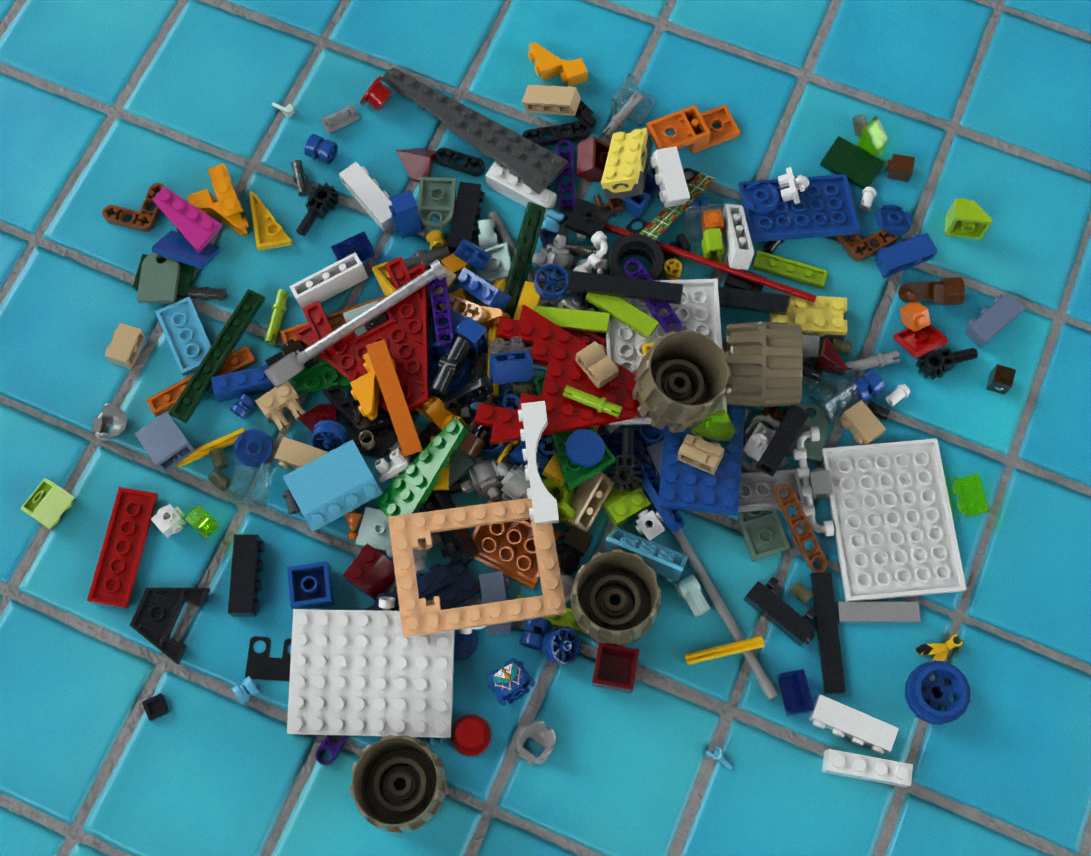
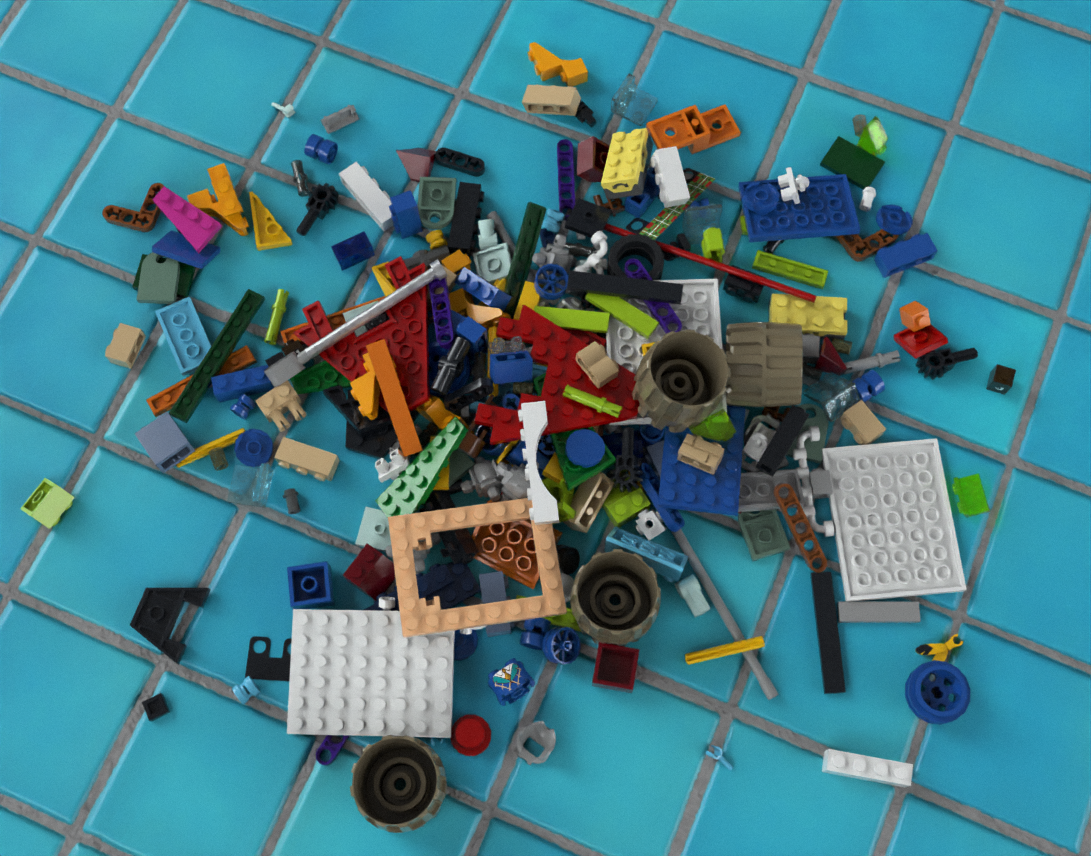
(119, 422): light grey helmet -> none
(123, 548): red plate -> none
(169, 520): white brick -> none
(201, 521): clear neon green slope -> none
(207, 293): clear smoke pin -> none
(220, 479): olive piece -> none
(245, 576): black brick -> none
(319, 413): dark red slope -> none
(329, 281): white brick -> none
(330, 435): blue wheel -> none
(332, 485): medium azure slope -> none
(353, 520): orange piece -> none
(364, 434): dark tan piece -> none
(377, 95): red piece -> none
(469, 307): light nougat beam -> none
(472, 254): blue hips -> none
(512, 187): white brick -> none
(521, 156): dark grey wing -> none
(555, 131): black beam -> none
(577, 539): dark brown brick -> none
(618, 120): light grey pin -> none
(670, 266): yellow wheel -> none
(712, 219): orange brick -> none
(737, 237): white brick -> none
(753, 300): black tile -> none
(780, 613): black brick -> none
(795, 693): clear blue panel -> none
(800, 593): olive piece -> none
(853, 724): white brick -> none
(878, 410): black pin -> none
(900, 167): reddish brown brick -> none
(901, 392): white pin -> none
(946, 291): reddish brown piece -> none
(966, 220): lime slope -> none
(993, 319): sand blue brick -> none

